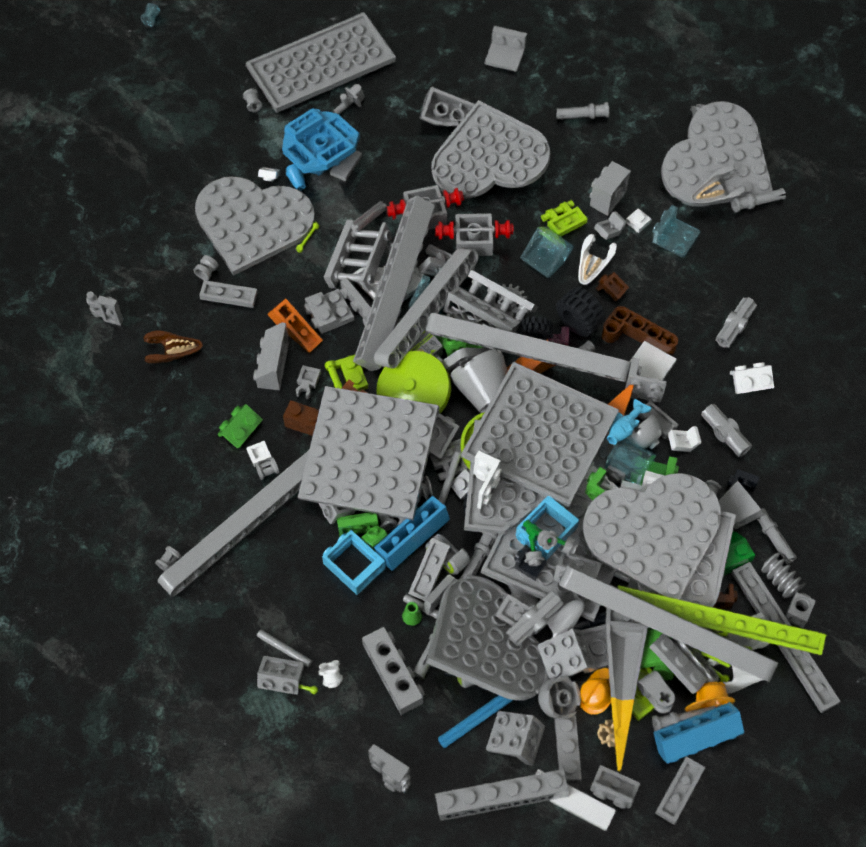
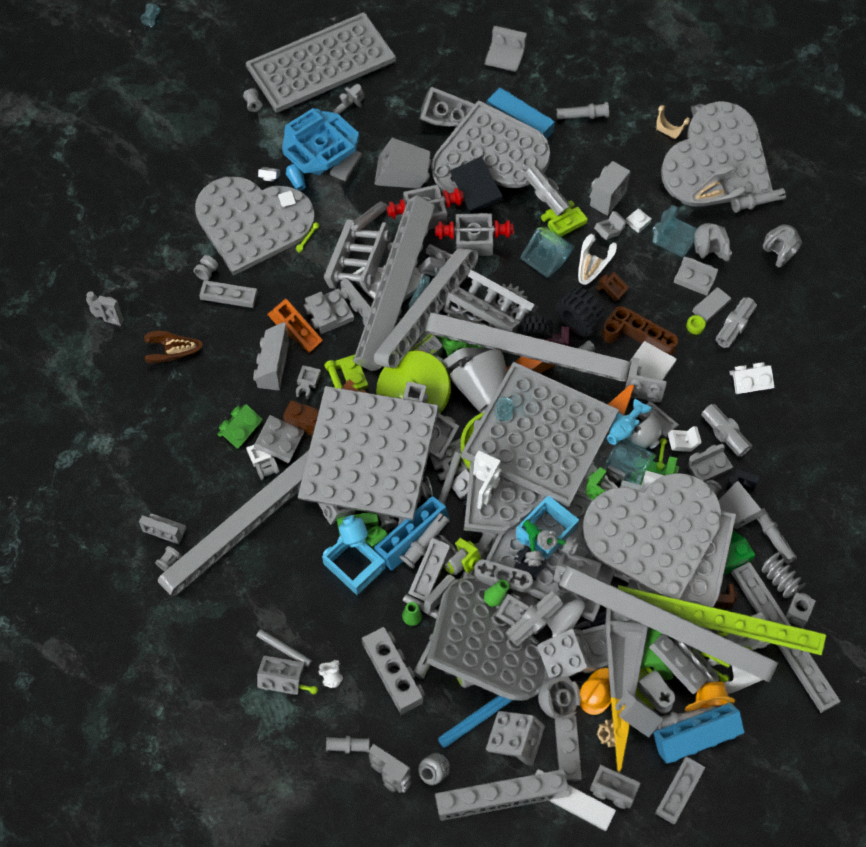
(162, 528): none -> light grey bracket
(279, 439): none -> light grey plate
(286, 198): none -> white sticker
(347, 744): none -> light grey pin
(353, 531): none -> medium azure head
(402, 165): none -> light grey slope
(415, 392): none -> light grey brick
(418, 548): none -> light grey pin
(434, 768): none -> light grey head
(472, 557): none -> lime bracket
(476, 184): none -> black tile
(495, 594): none -> bright green cone
(504, 409): none -> clear light blue bush
(516, 108): none -> dark azure brick
(519, 574): none -> light grey beam
(546, 189): none -> light grey piece
(638, 714): none -> light grey hinge
(660, 466): none -> lime hinge
(665, 127): none -> tan helmet
(696, 276): none -> light grey bracket
(696, 324): none -> lime tile
(709, 463): none -> light grey bracket
(712, 239): none -> light grey helmet
(712, 304): none -> light grey tile
(783, 241): none -> light grey helmet

